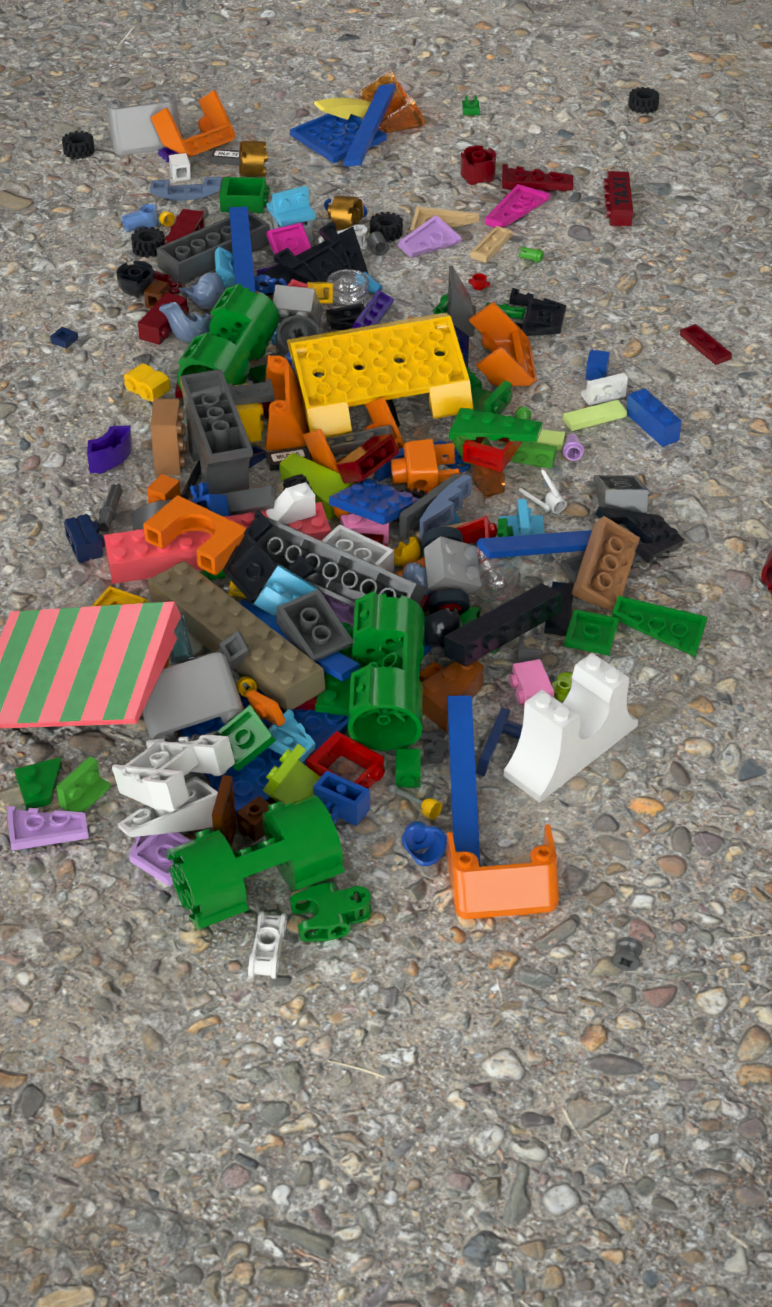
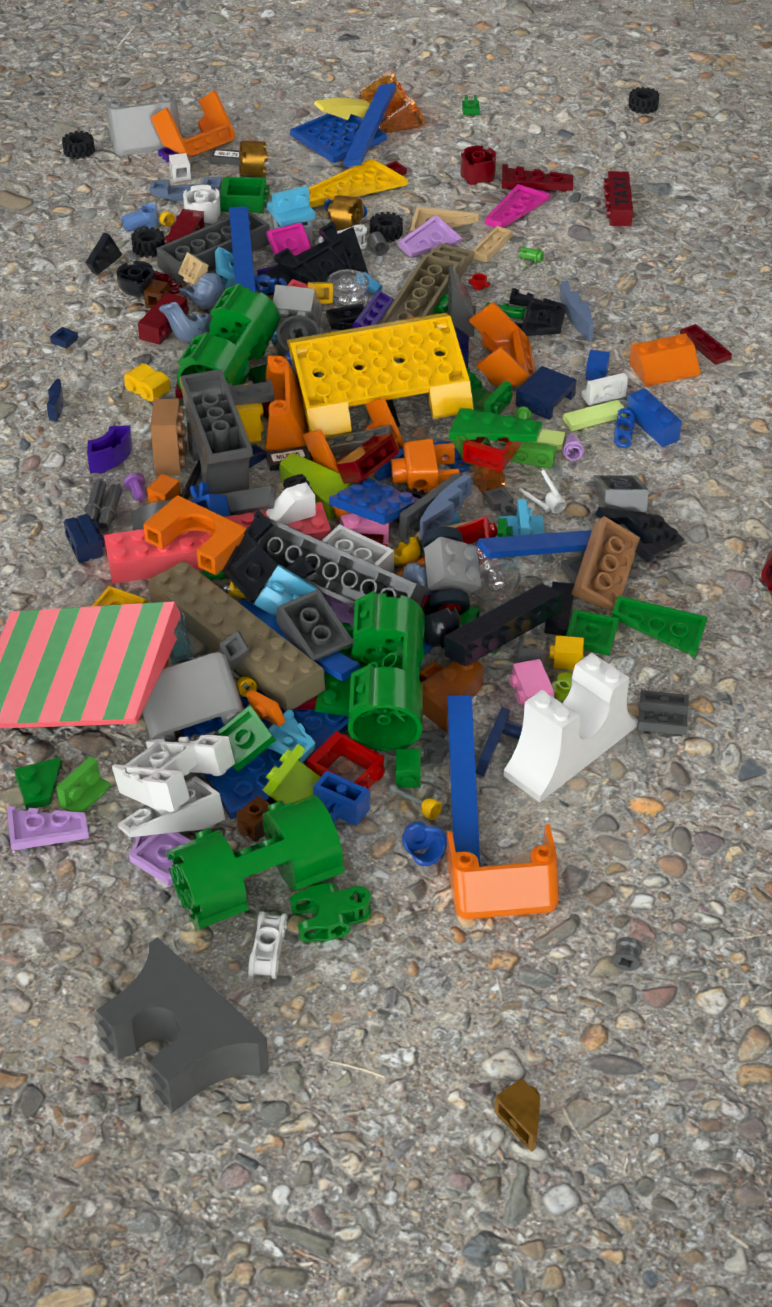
(55, 402): none -> dark blue slope
(96, 497): none -> dark grey axle
(103, 254): none -> black wing
(135, 483): none -> medium lavender piece
(179, 1006): none -> dark grey piece
(192, 269): none -> tan bracket
(203, 199): none -> white brick
(224, 810): reddish brown tile -> none
(356, 182): none -> yellow wing
(397, 167): none -> dark red tile
(428, 282): none -> dark tan slope
(501, 499): none -> dark grey plate
(519, 1110): none -> pearl gold slope
(545, 391): none -> dark blue panel
(566, 652): none -> yellow brick
(577, 312): none -> sand blue slope
(627, 421): none -> blue piece
(663, 712): none -> dark grey slope
(664, 360): none -> orange slope

